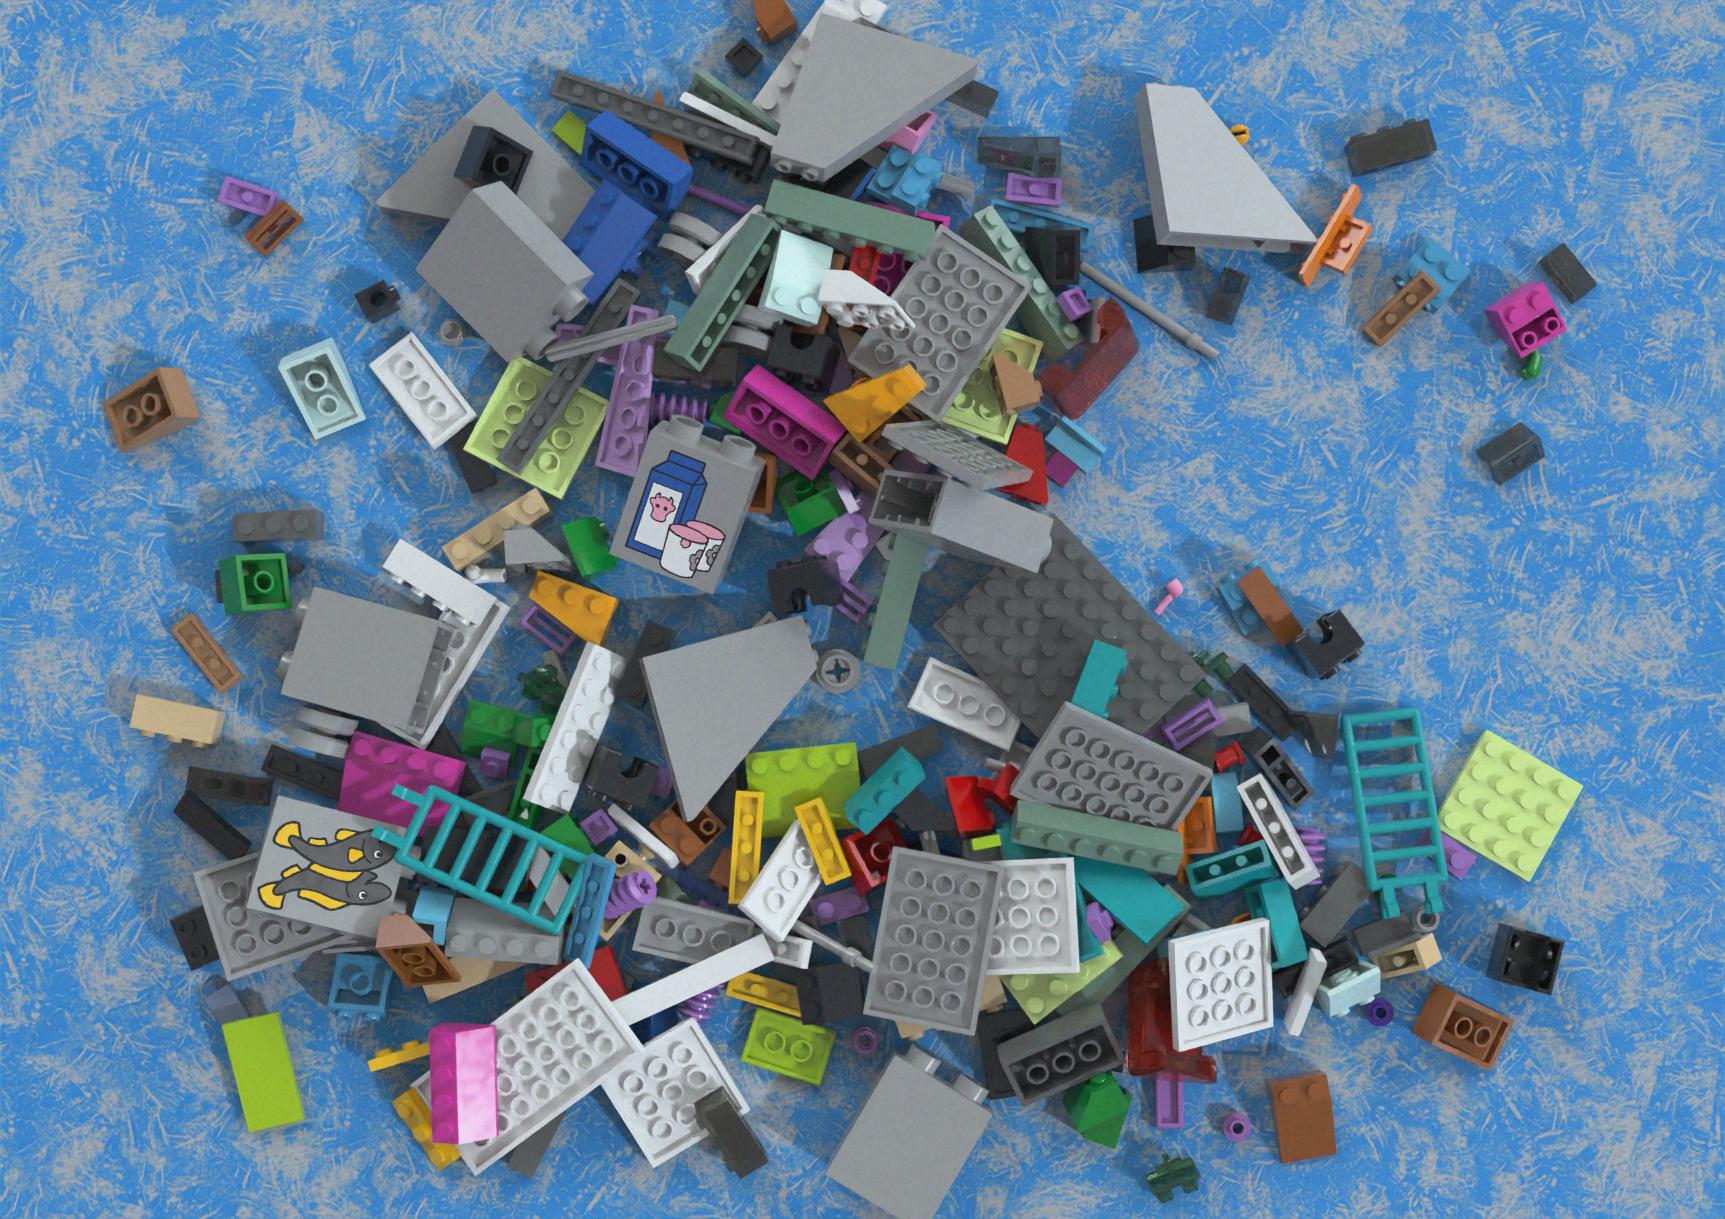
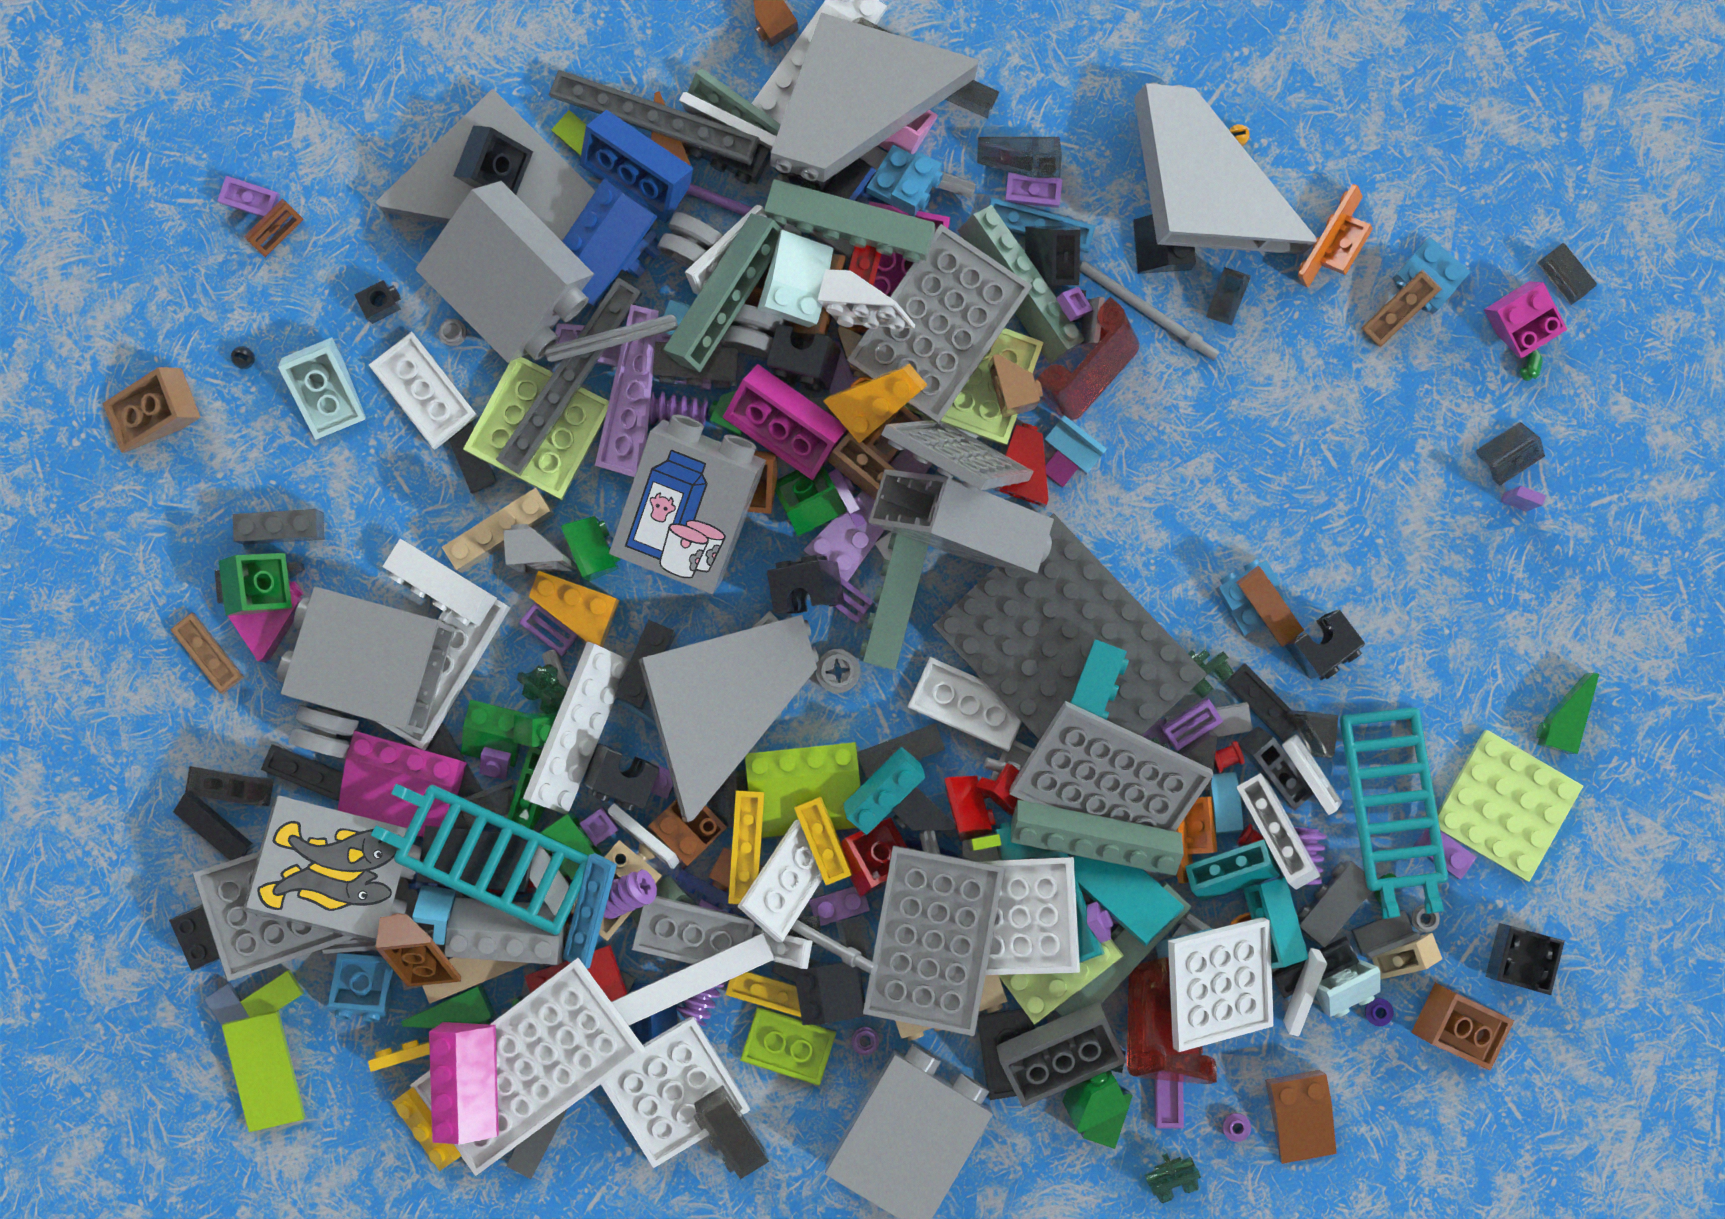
(177, 721): tan brick -> none
(240, 363): none -> black hinge
(267, 629): none -> dark pink slope
(273, 995): none -> lime tile
(467, 1007): none -> green slope
(485, 575): white arm -> none
(743, 57): black plate -> none
(1174, 589): bright pink hand -> none
(1312, 774): none -> white tile
(1390, 147): clear smoke brick -> none
(1523, 498): none -> medium lavender tile
(1567, 721): none -> green slope

